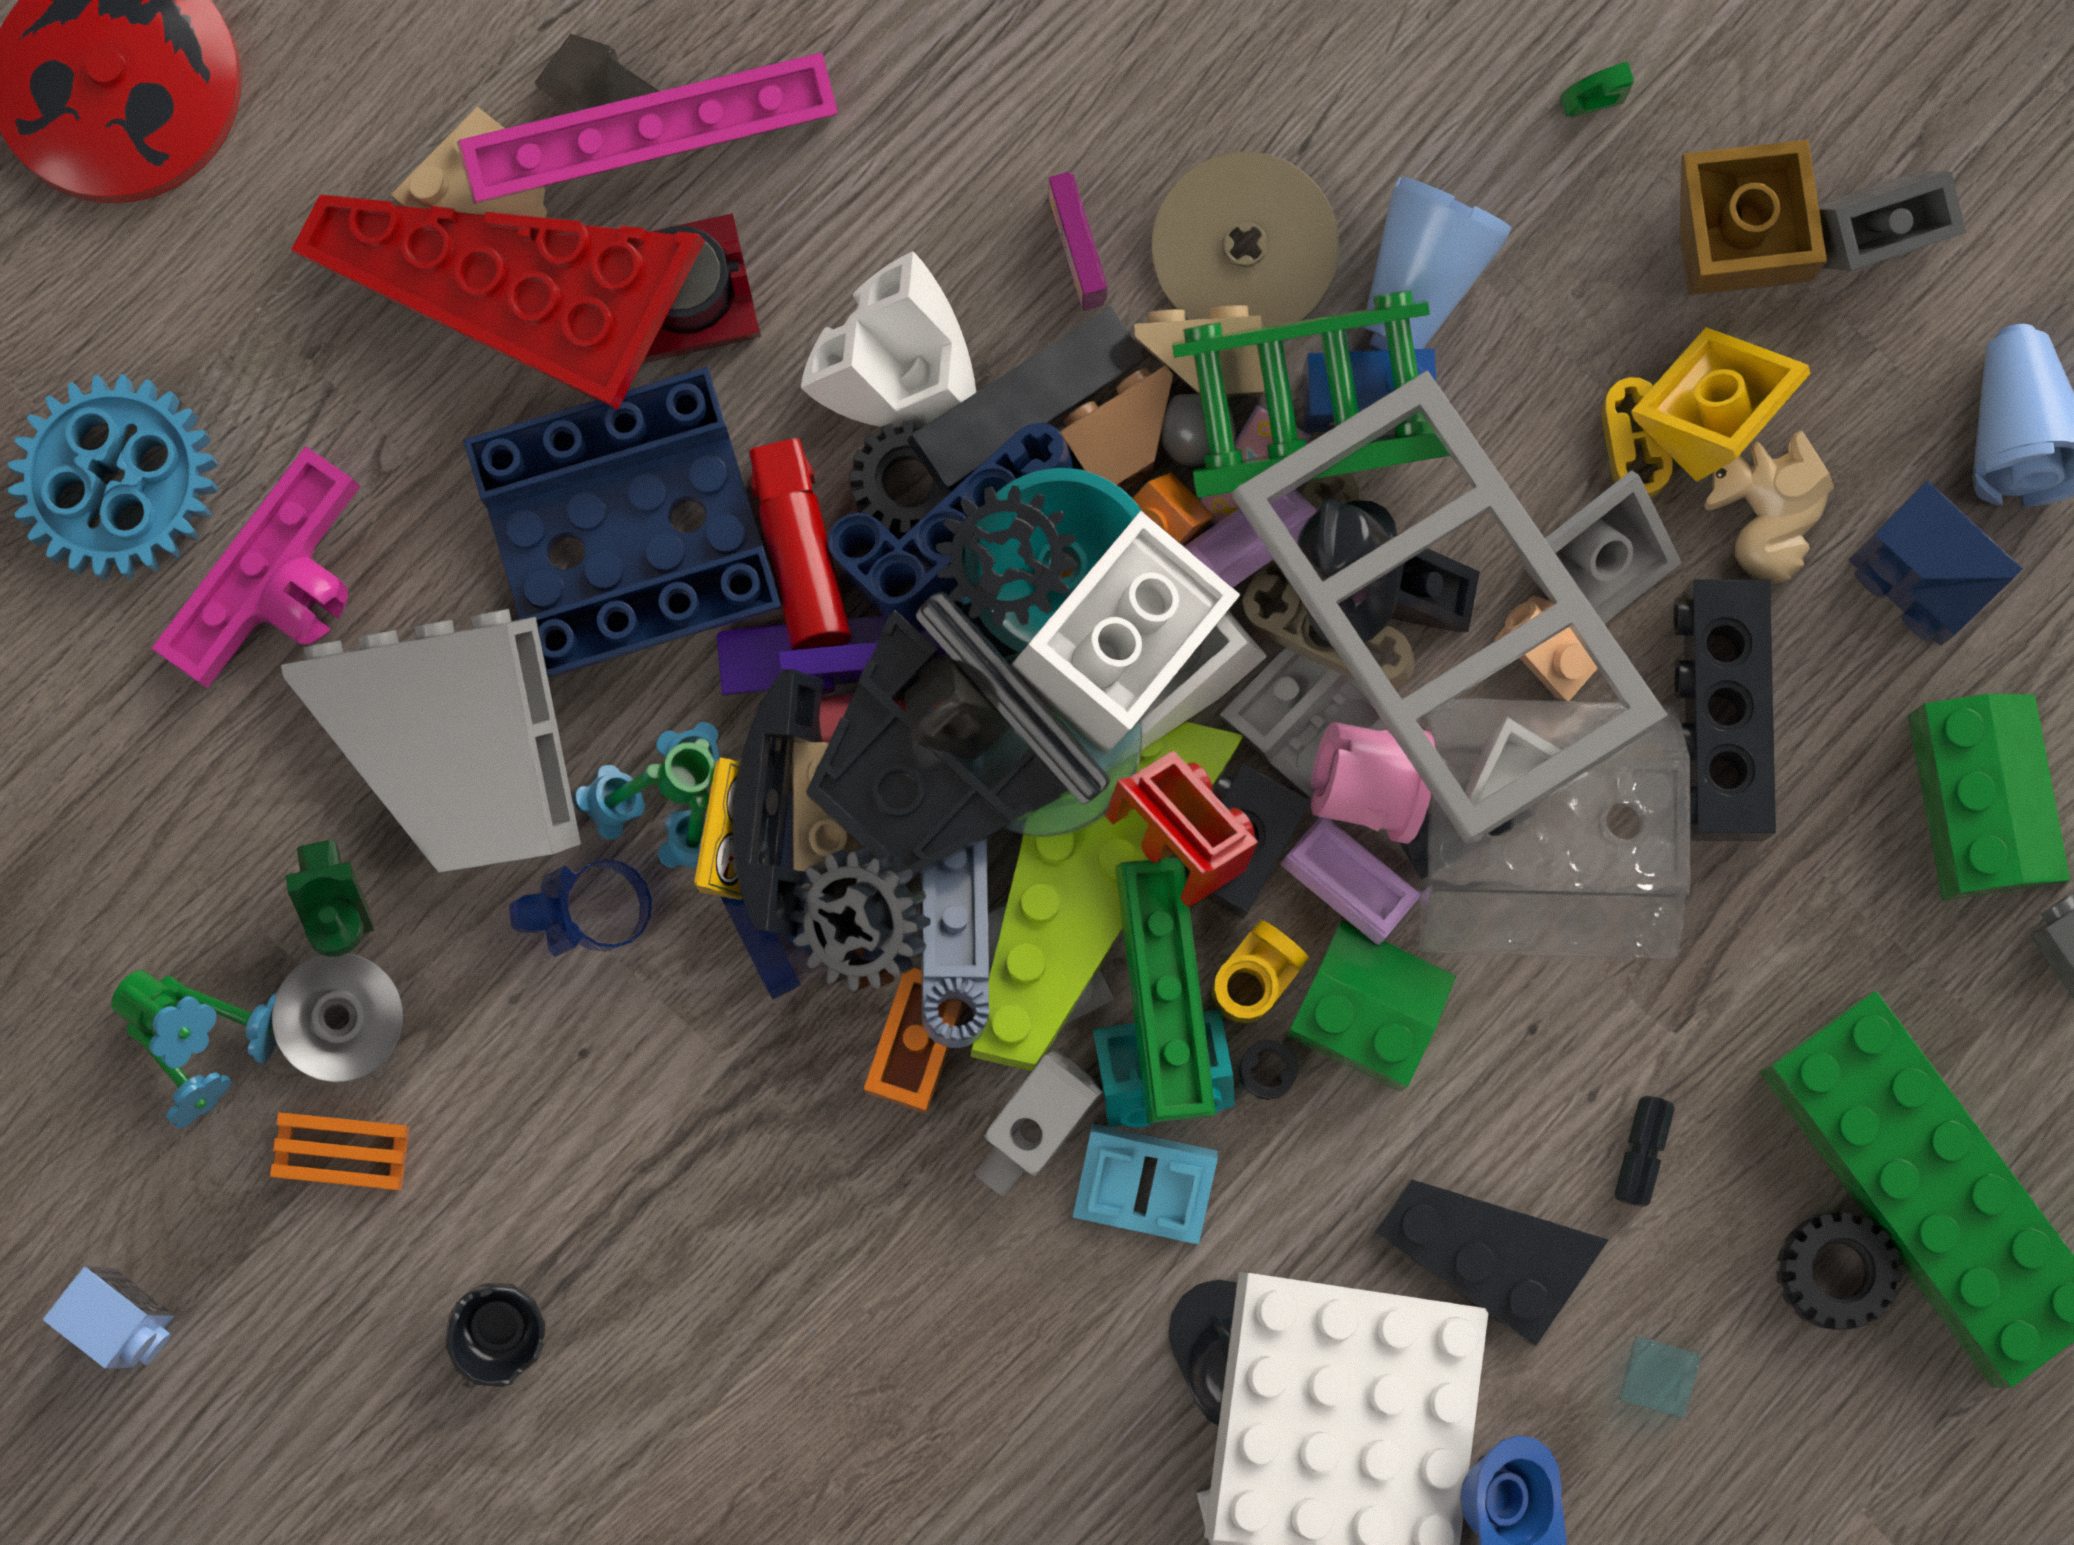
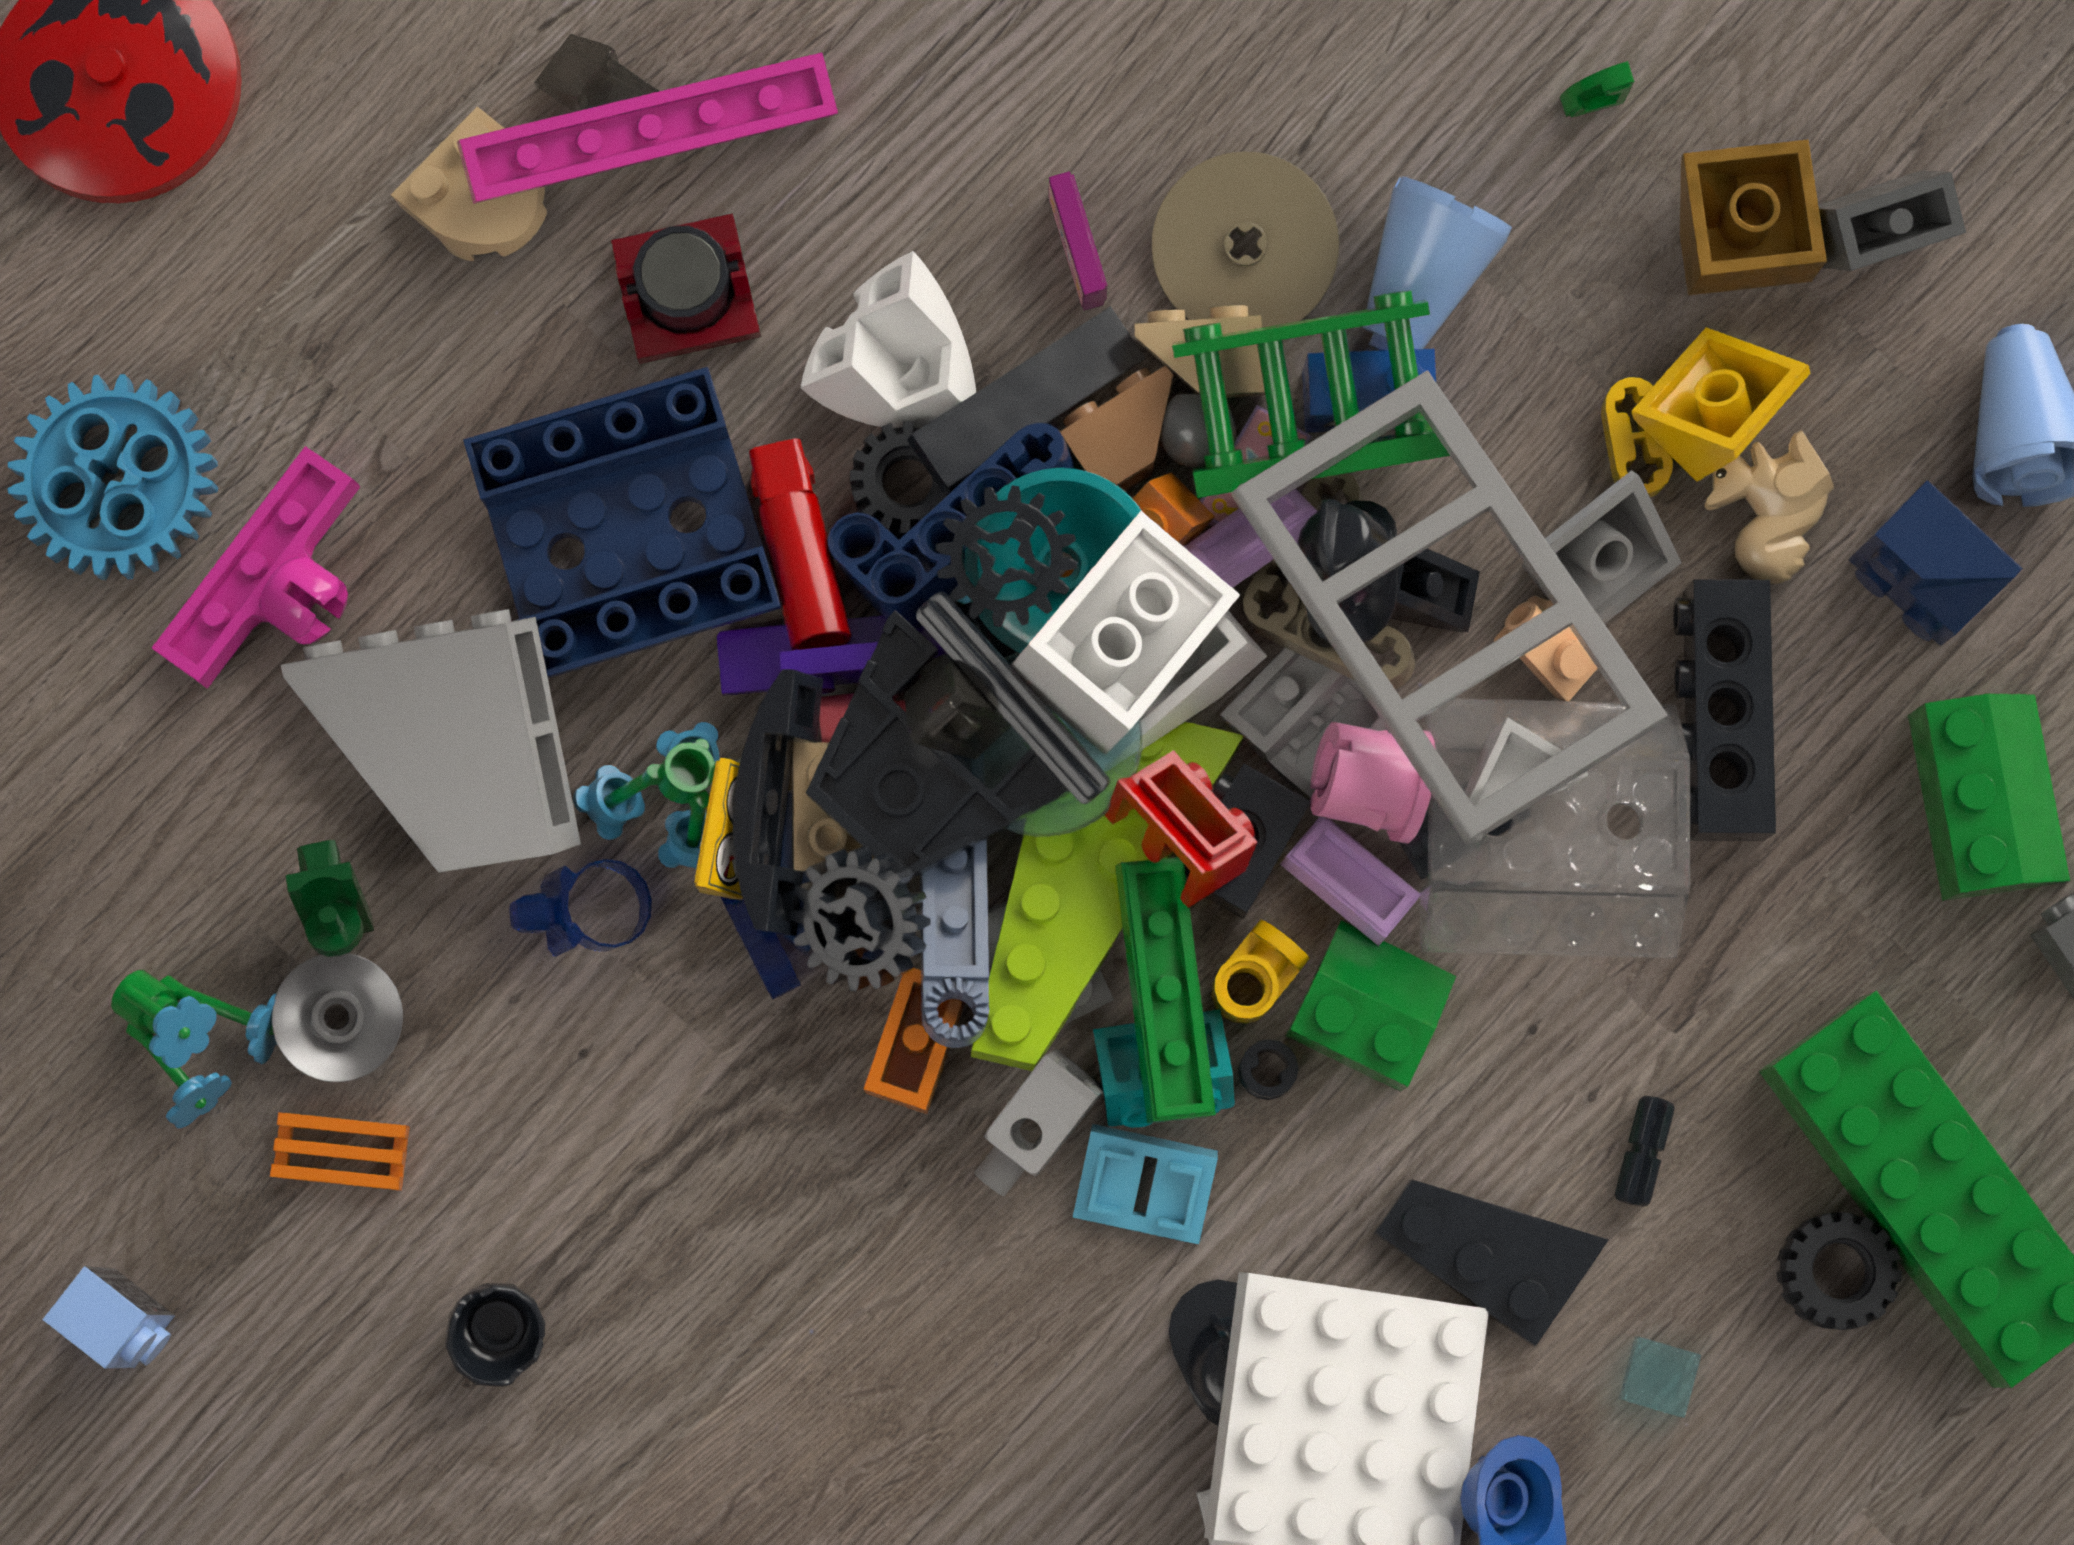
(530, 287): red wing -> none

